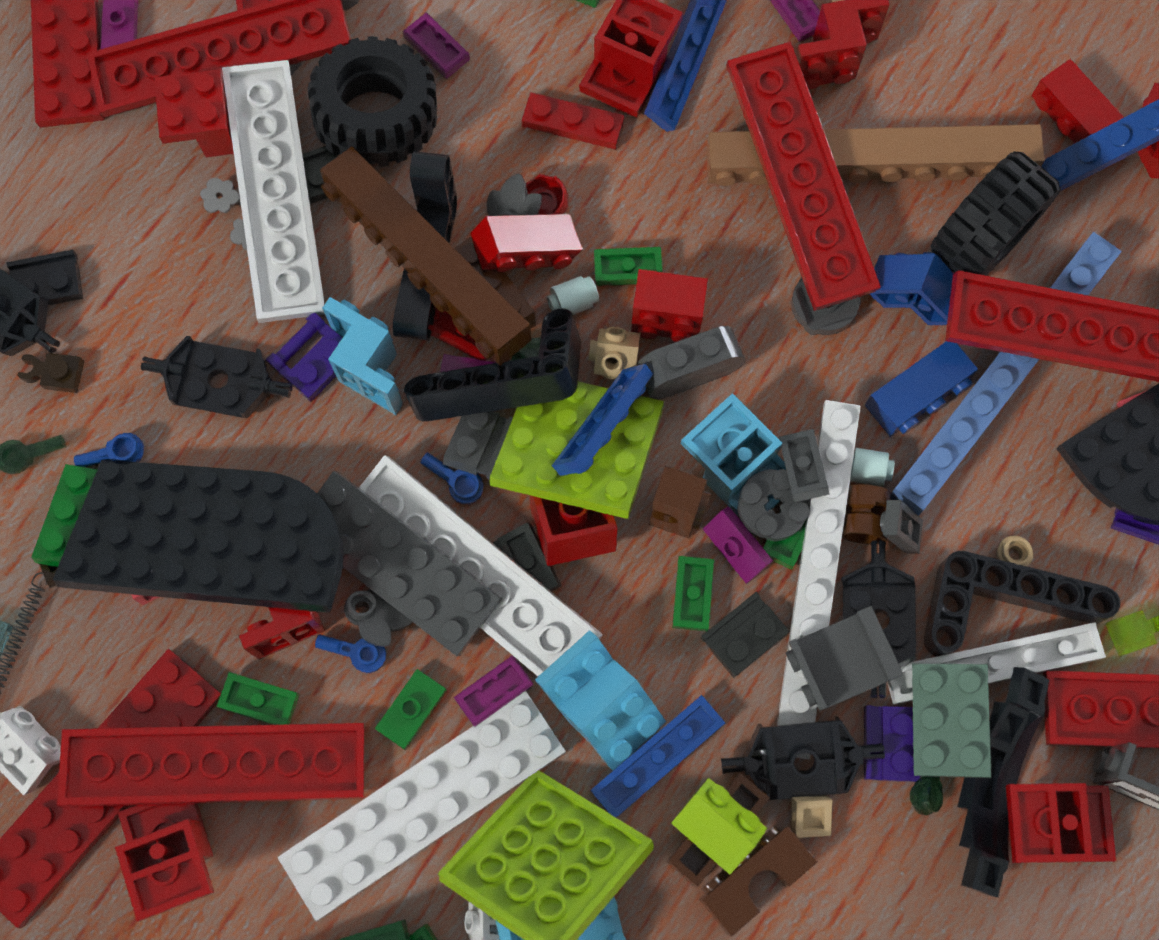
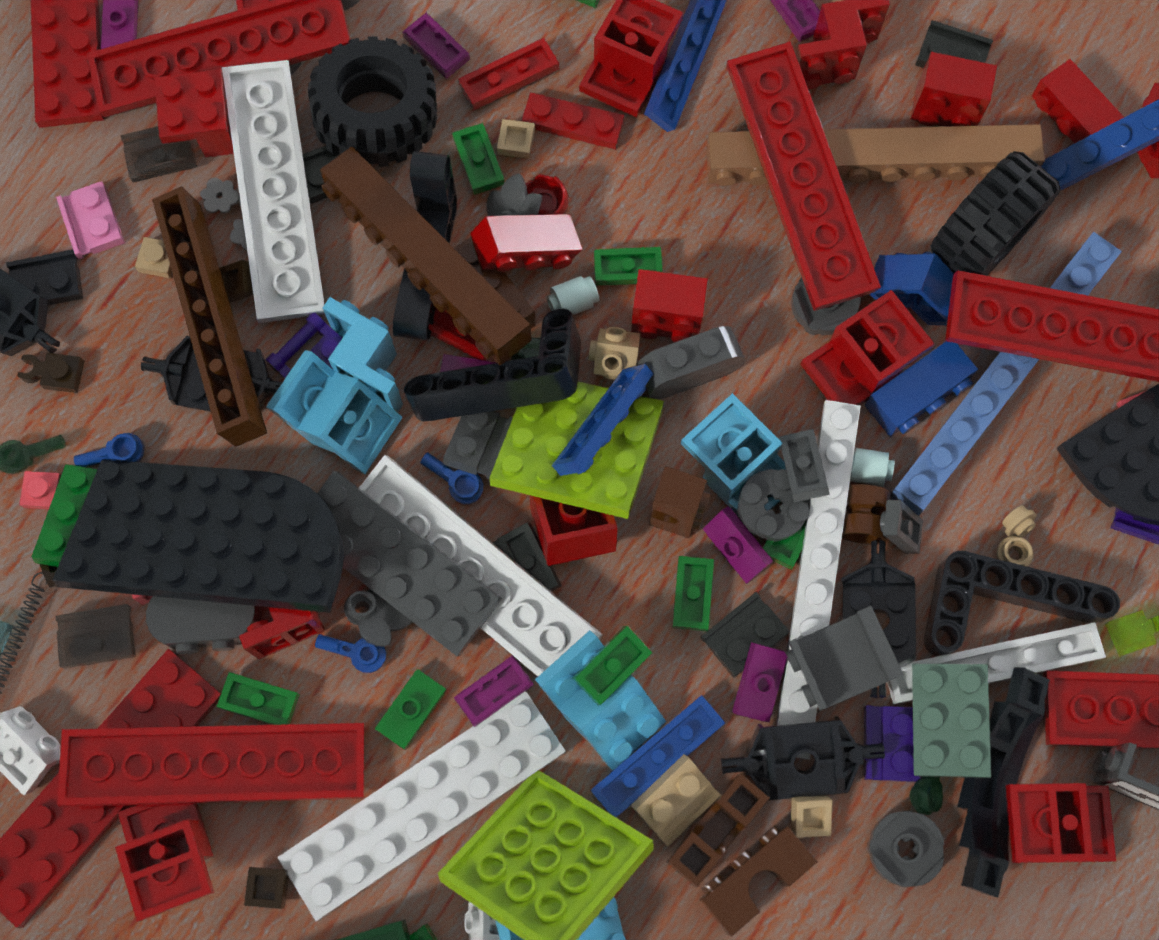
(38, 489): none -> coral plate
(90, 220): none -> bright pink plate
(95, 636): none -> clear smoke plate
(150, 158): none -> clear smoke plate
(153, 258): none -> tan plate
(196, 623): none -> dark grey brick
(209, 318): none -> reddish brown brick
(237, 280): none -> dark brown plate
(266, 887): none -> dark brown plate
(334, 411): none -> medium azure bracket
(478, 158): none -> green plate
(508, 74): none -> red plate
(515, 138): none -> tan plate
(612, 665): none -> green plate
(675, 800): none -> tan plate
(719, 825): lime brick -> none
(760, 682): none -> magenta plate
(867, 351): none -> red bracket
(928, 849): none -> dark grey plate
(953, 42): none -> pearl dark grey plate
(953, 91): none -> red brick
(1019, 522): none -> tan plate

